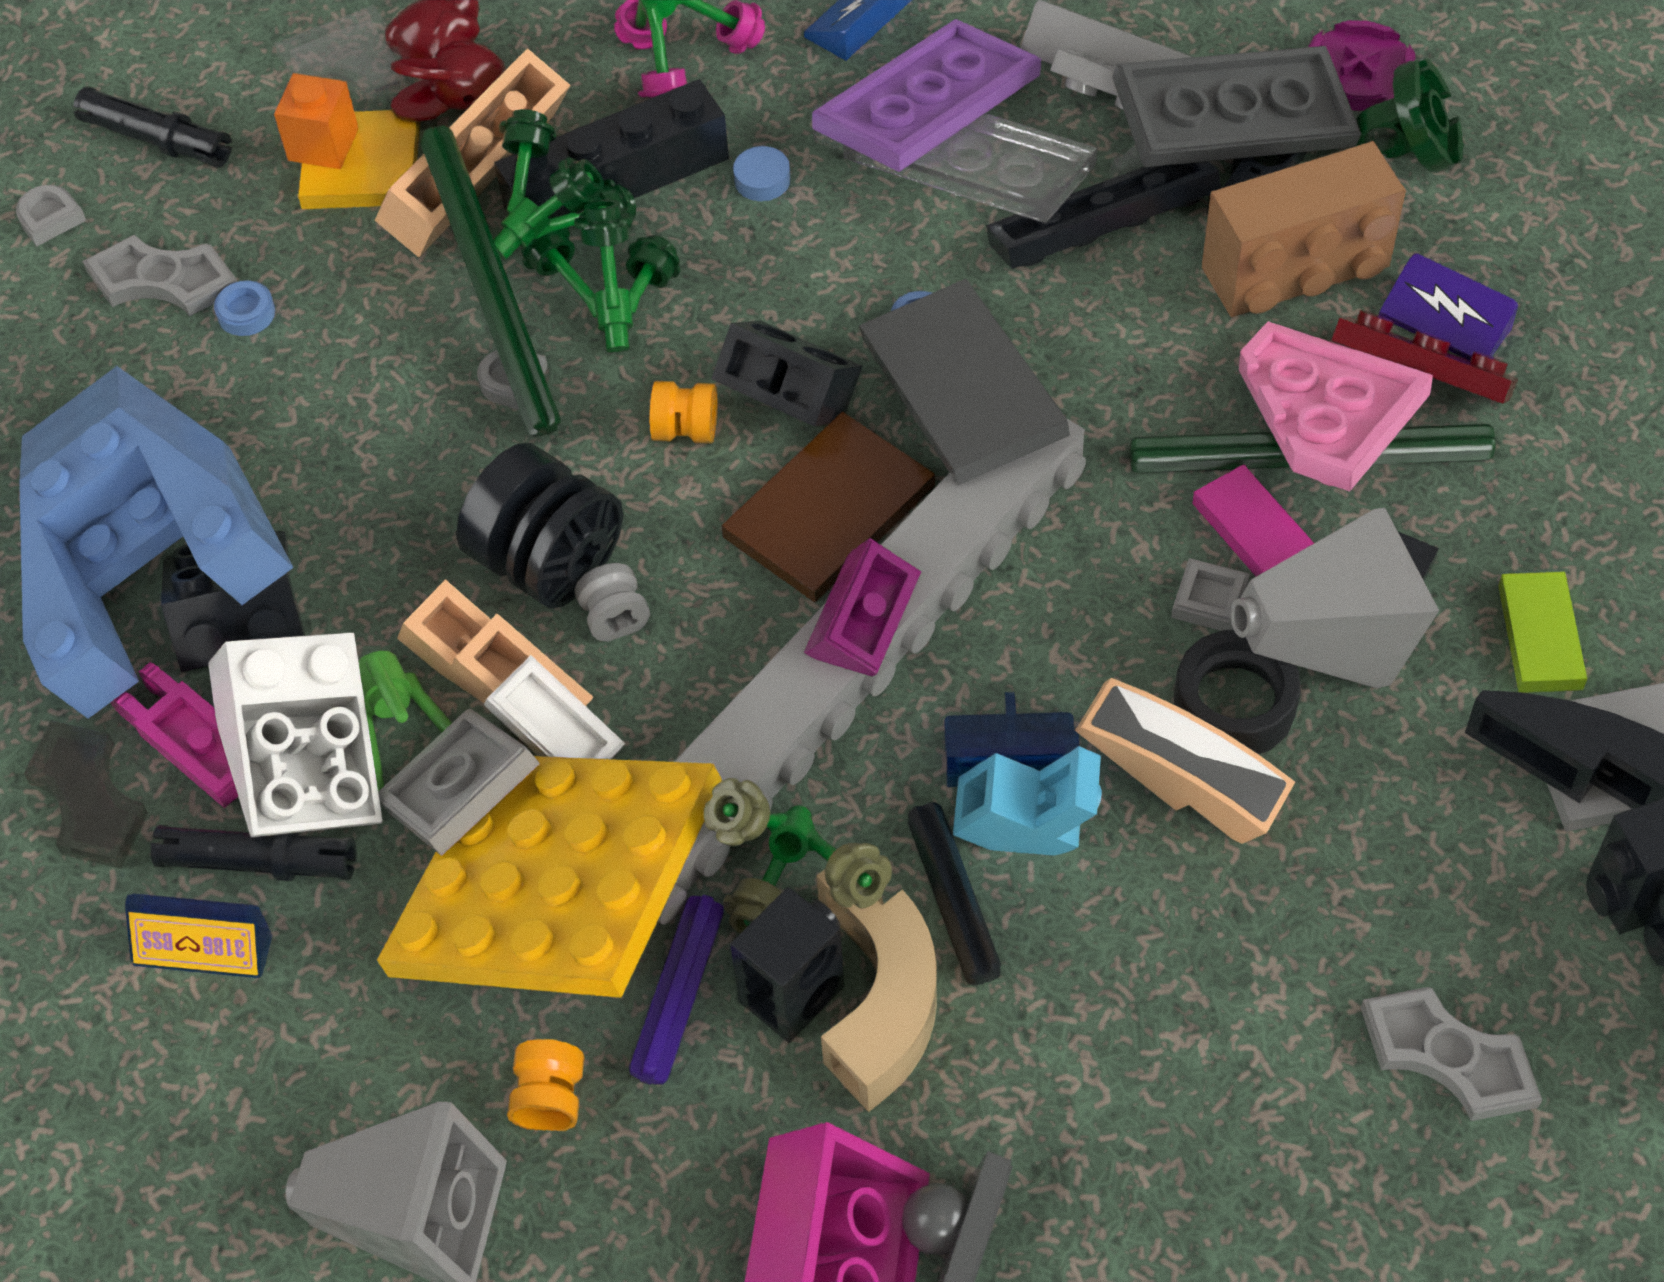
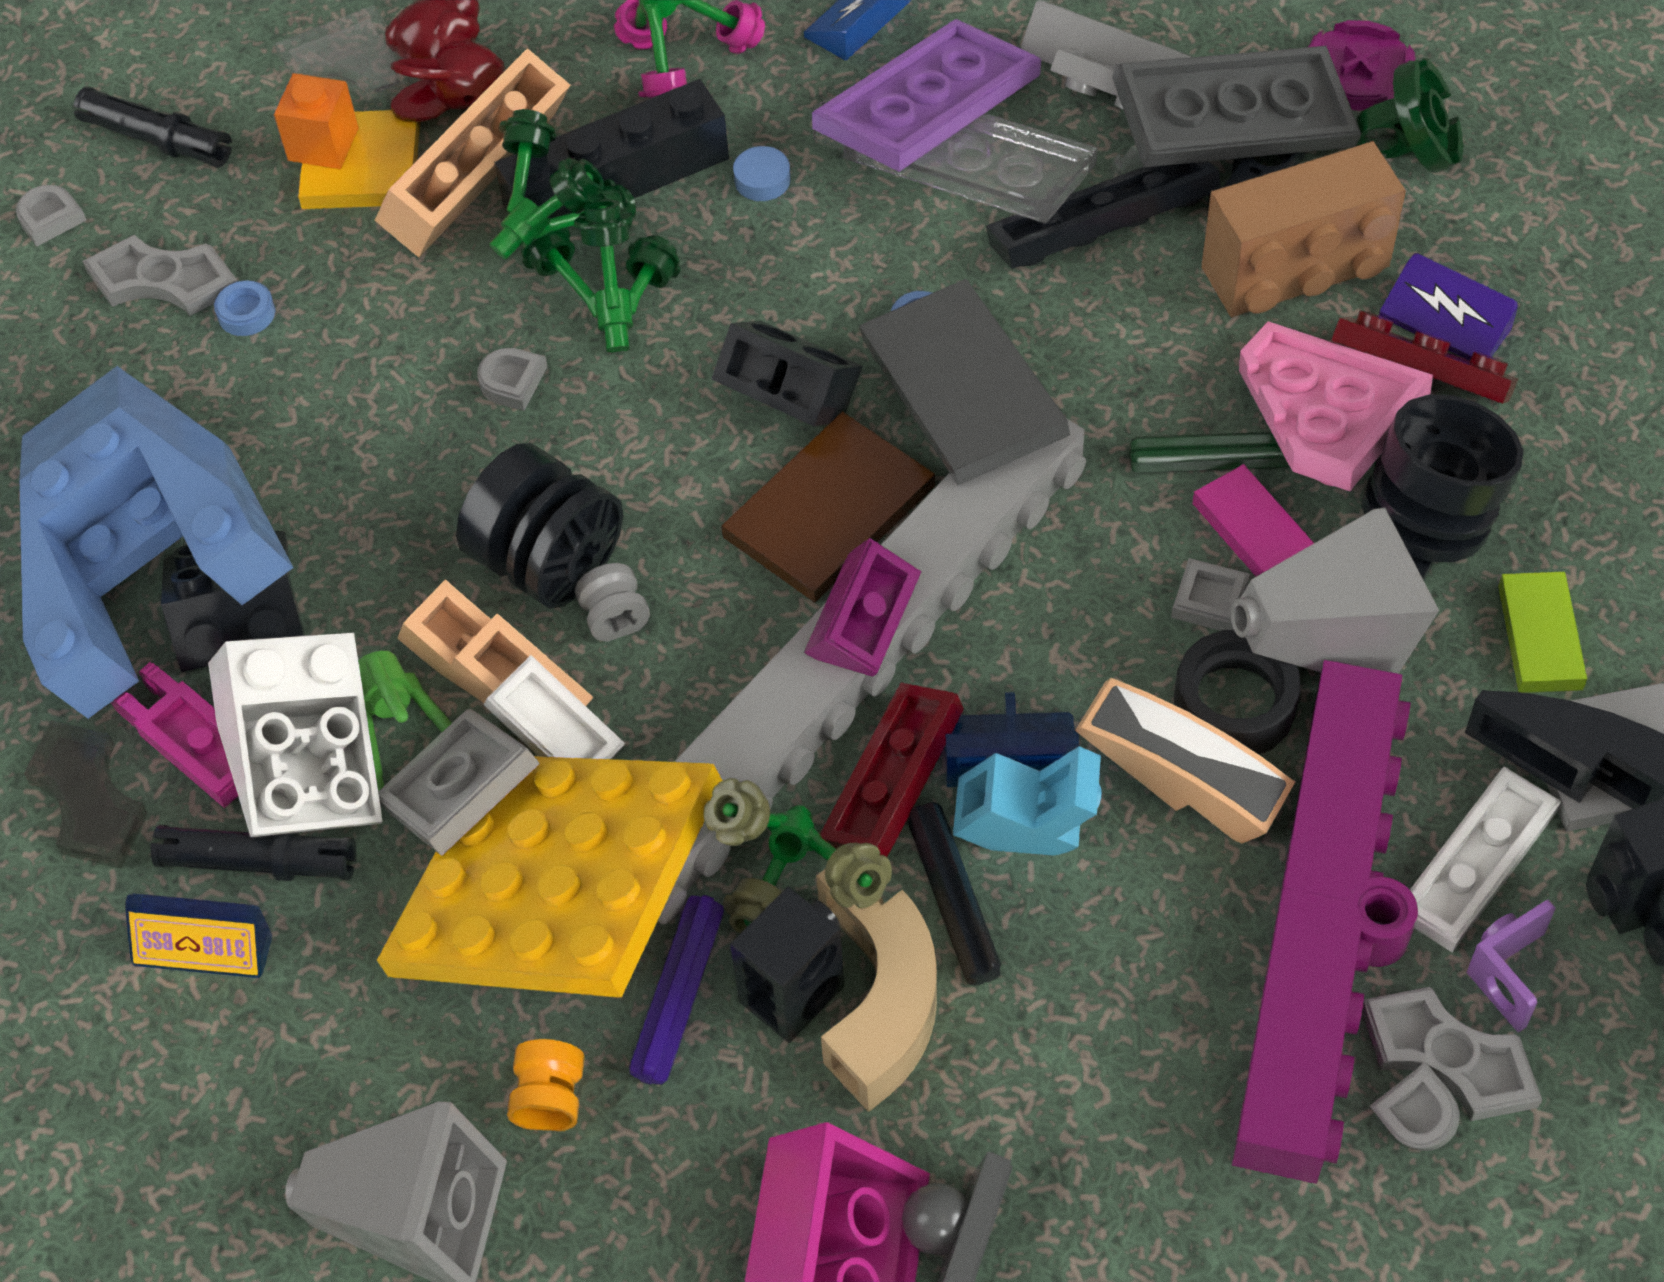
(490, 282): dark green axle -> none
(683, 411): light orange wheel -> none
(893, 768): none -> dark red plate
(1327, 926): none -> magenta hinge
(1419, 1110): none -> light grey tile
(1444, 475): none -> black wheel
(1480, 857): none -> white tile
(1500, 942): none -> medium lavender bracket

